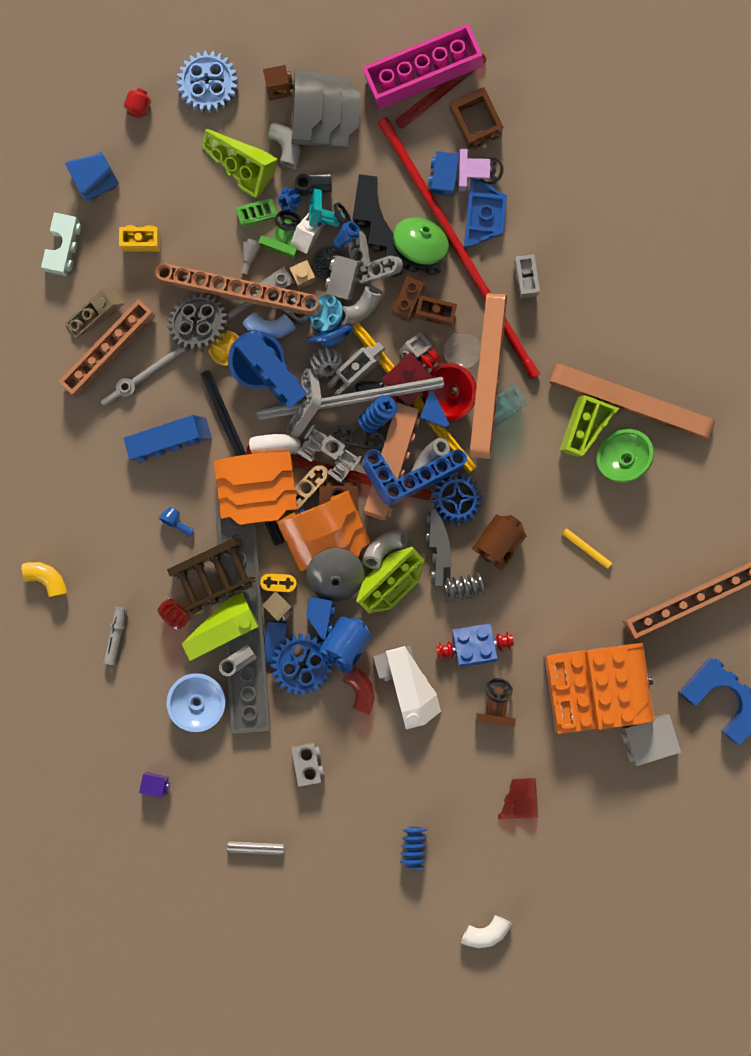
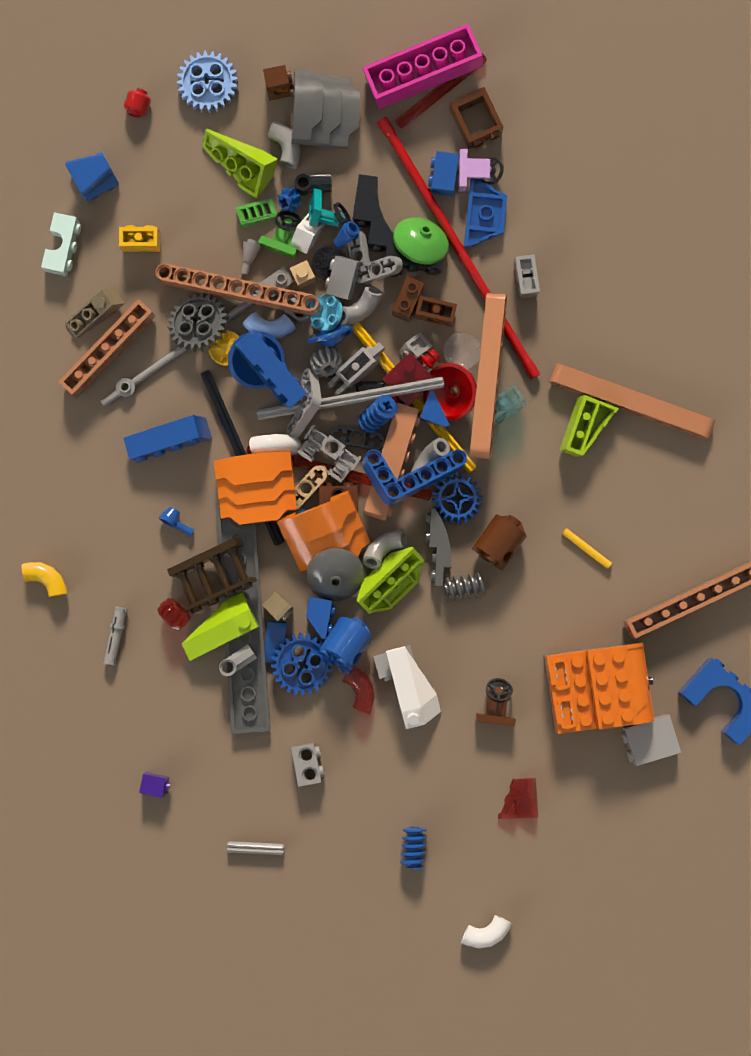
(181, 705): light blue dish -> none
(278, 577): yellow beam -> none
(474, 645): plate -> none
(625, 446): bright green dish -> none

